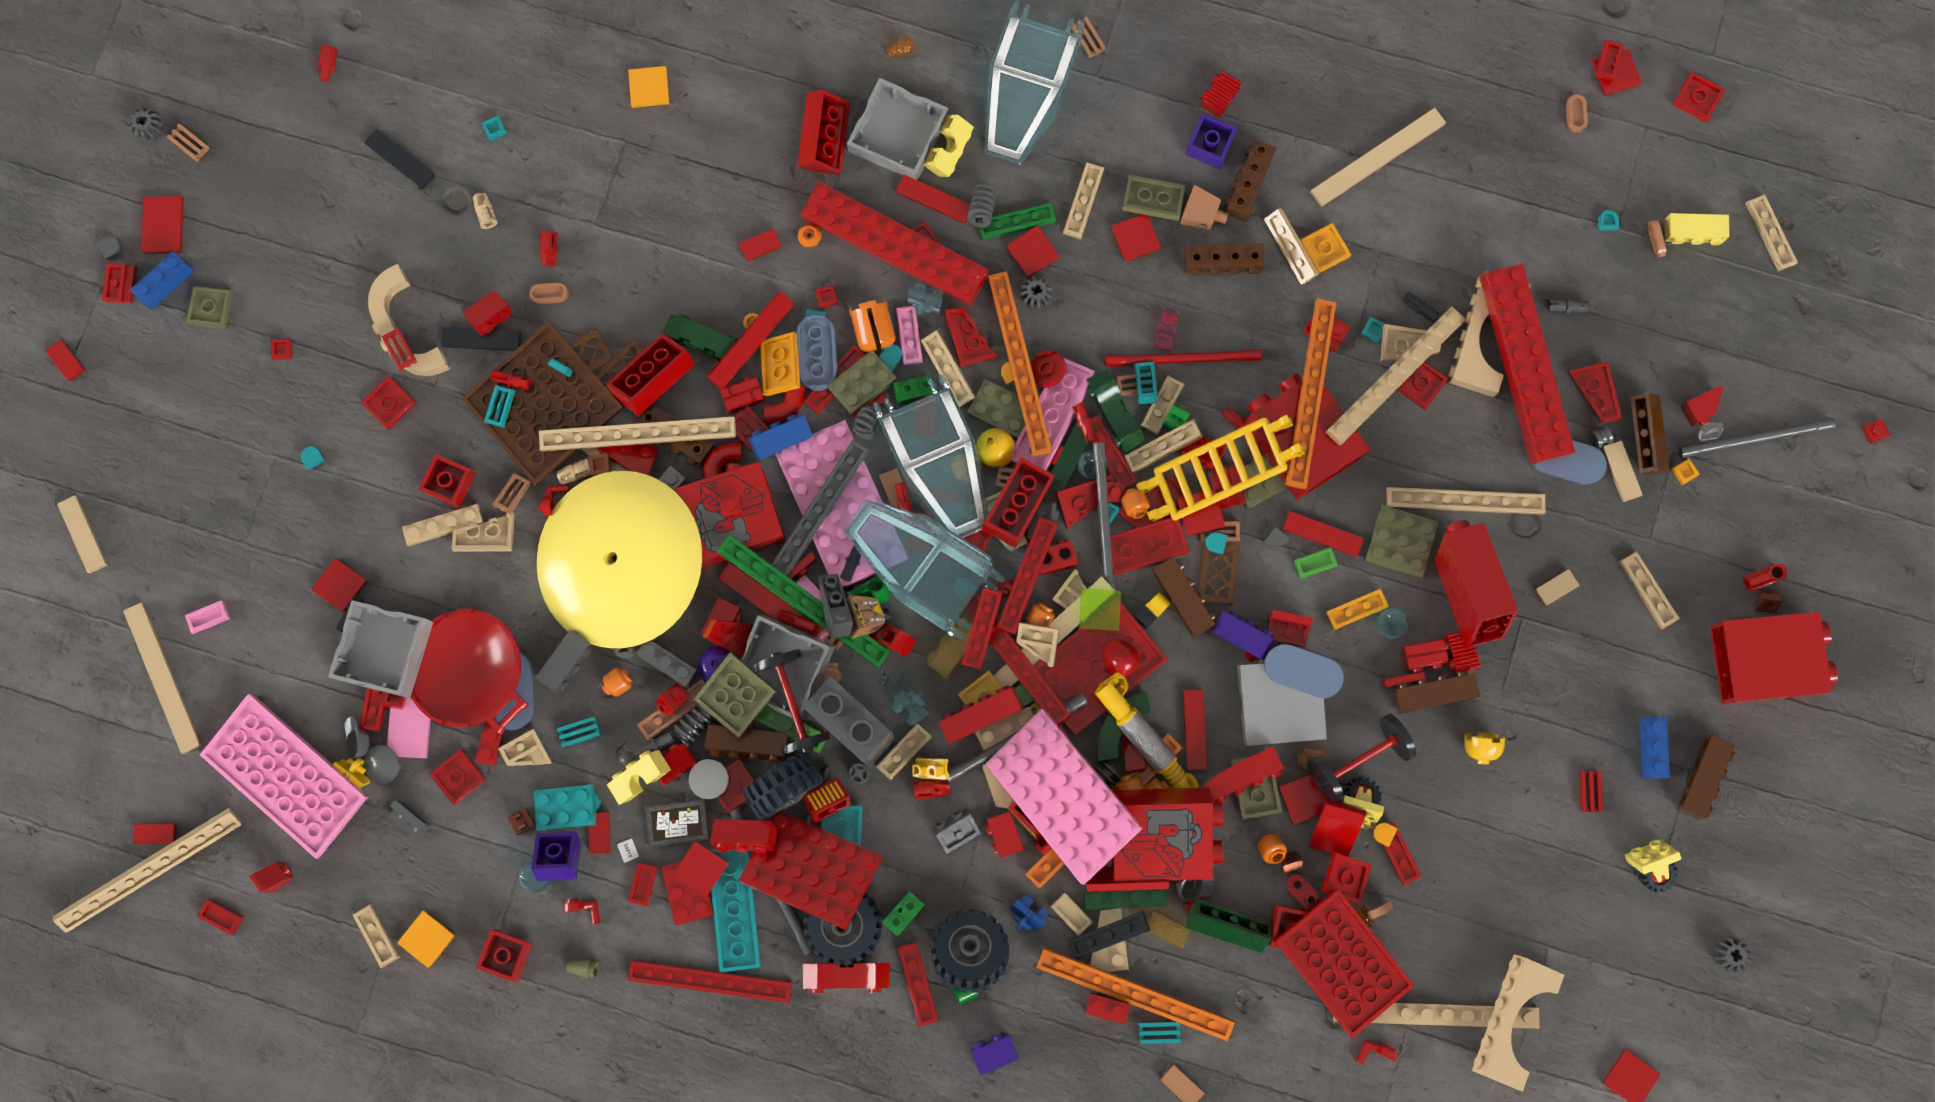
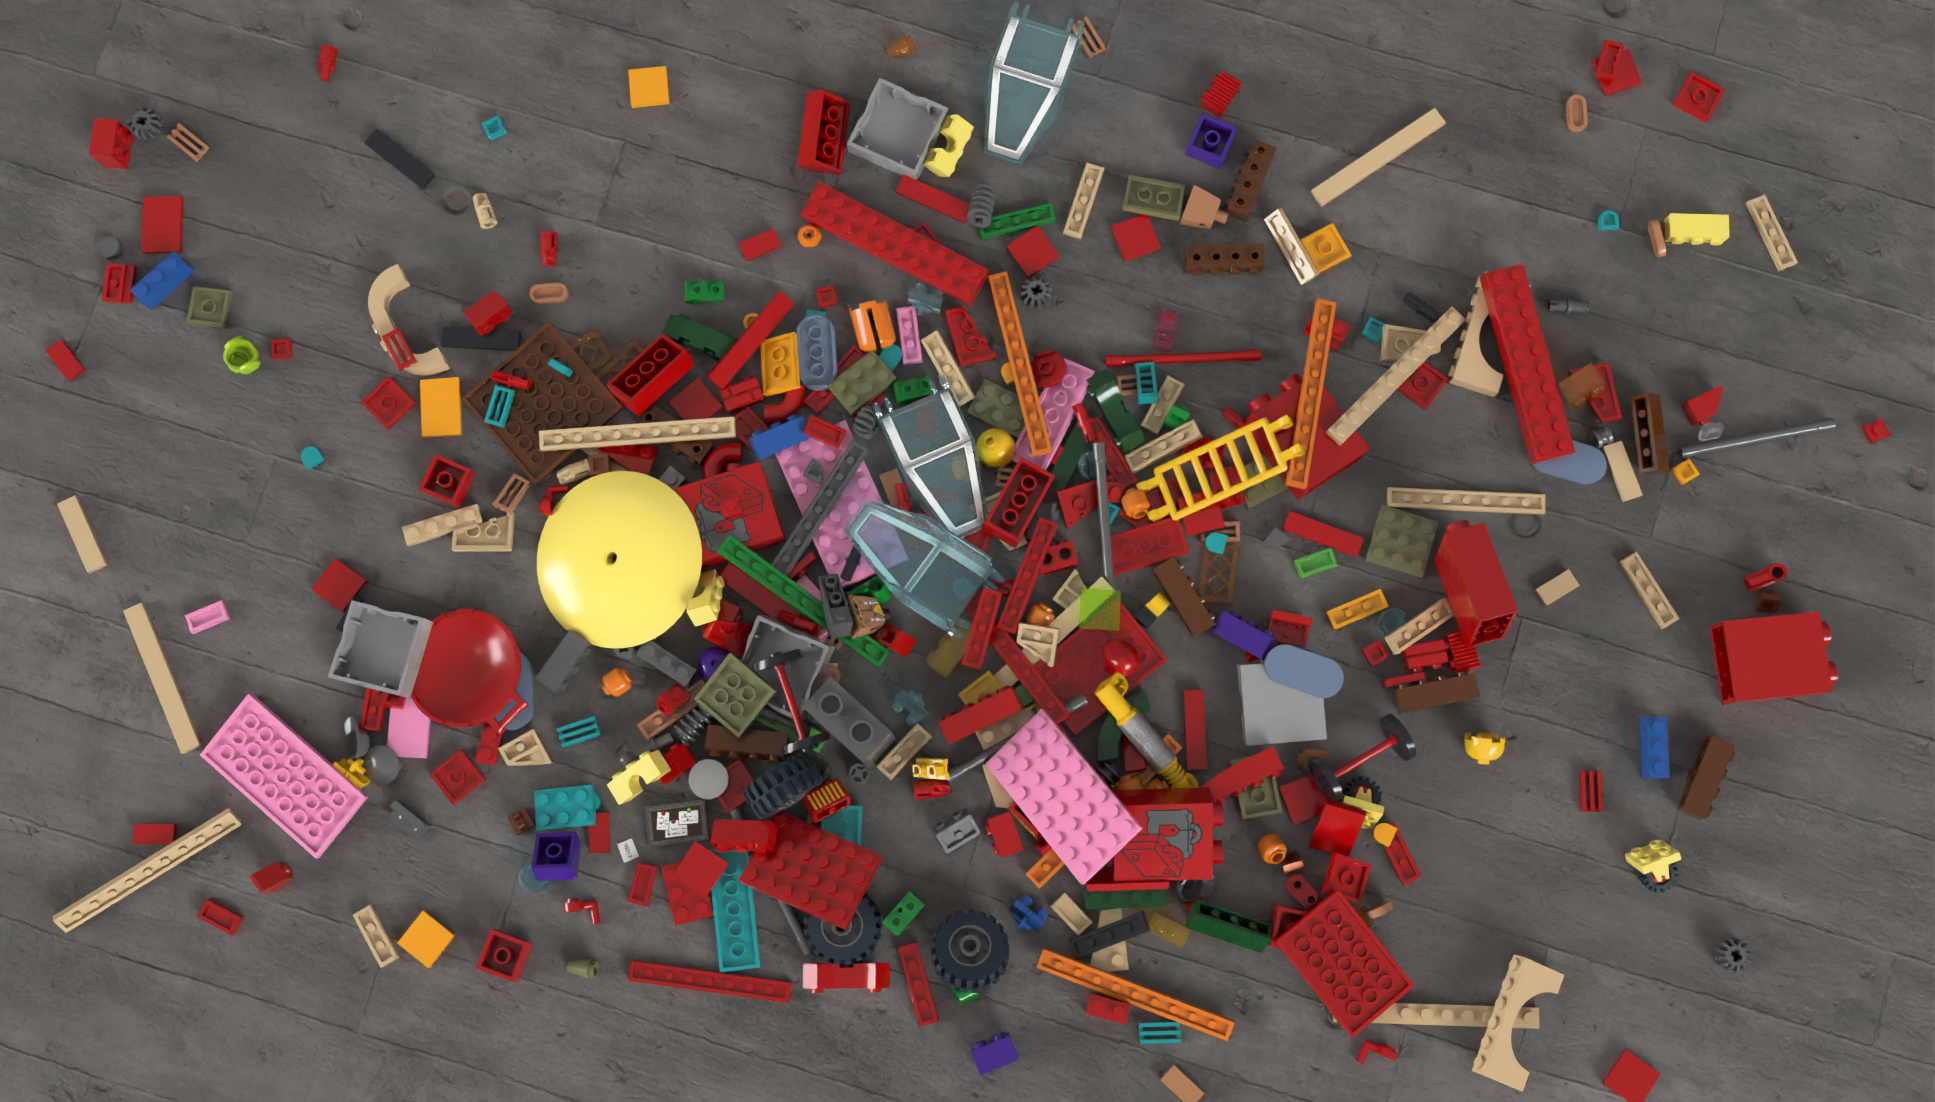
(111, 143): none -> red brick
(241, 356): none -> lime hair
(441, 407): none -> light orange tile
(695, 402): none -> red tile
(703, 291): none -> green plate
(706, 604): none -> light yellow arch
(771, 714): none -> dark grey pin
(814, 472): none -> dark grey tile
(824, 431): none -> red tile
(1375, 653): none -> red plate
(1419, 626): none -> tan plate
(1581, 386): none -> clear orange brick

